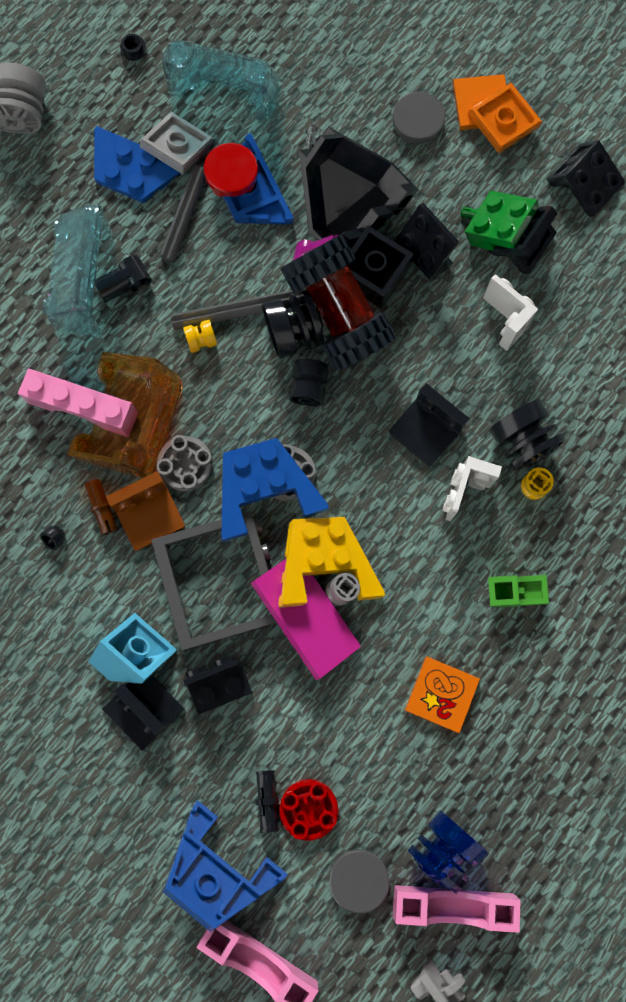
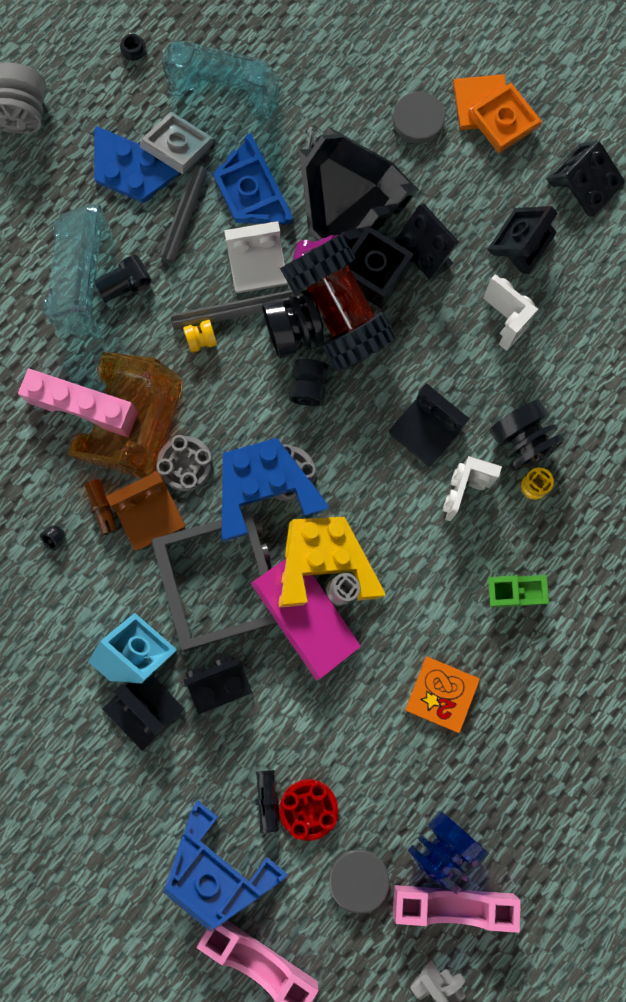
(231, 170): red tile -> none
(255, 257): none -> white bracket
(499, 220): green plate -> none

